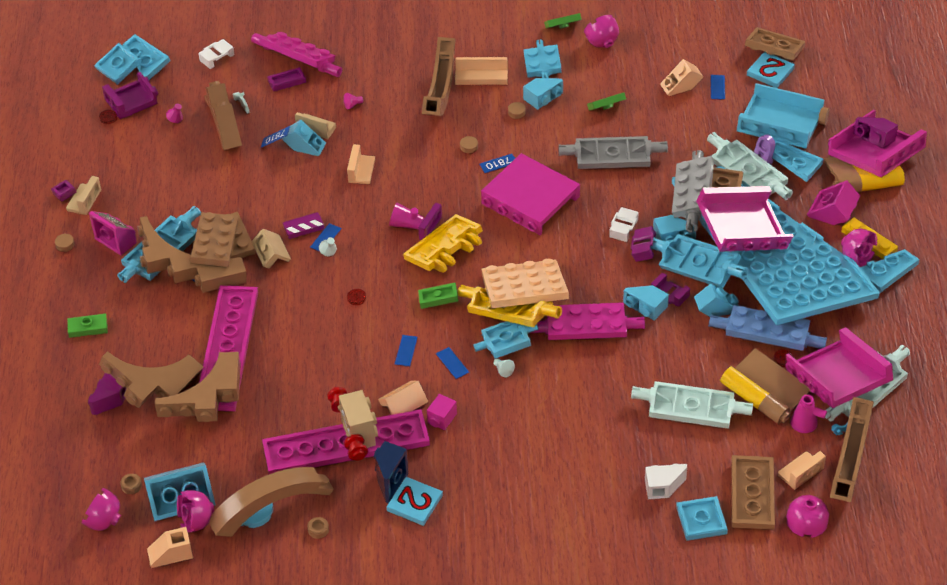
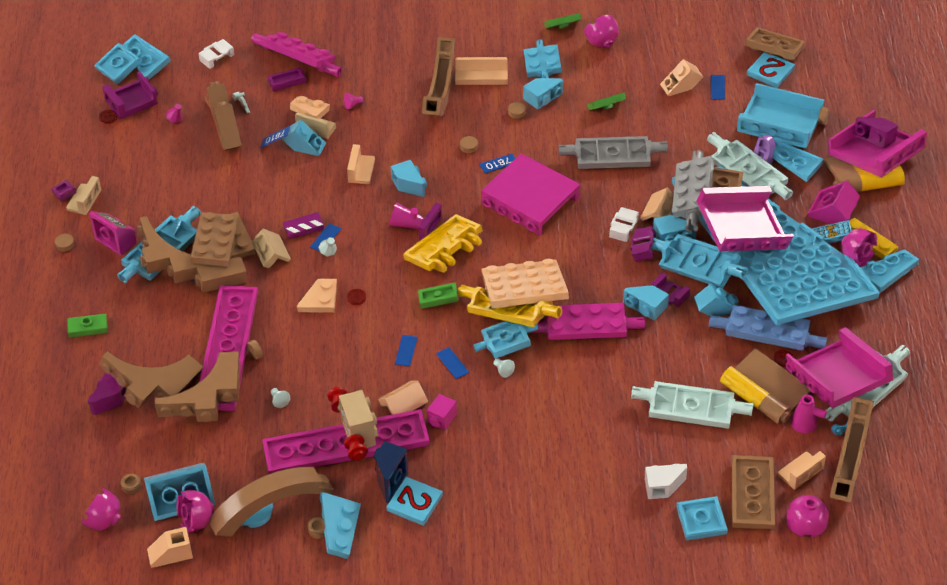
(254, 349): none -> medium nougat tile
(280, 398): none -> light aqua rock
(305, 106): none -> light nougat wing
(320, 297): none -> light nougat wing
(340, 523): none -> medium azure wing
(408, 178): none -> medium azure slope
(659, 205): none -> light nougat panel
(834, 232): none -> medium azure tile

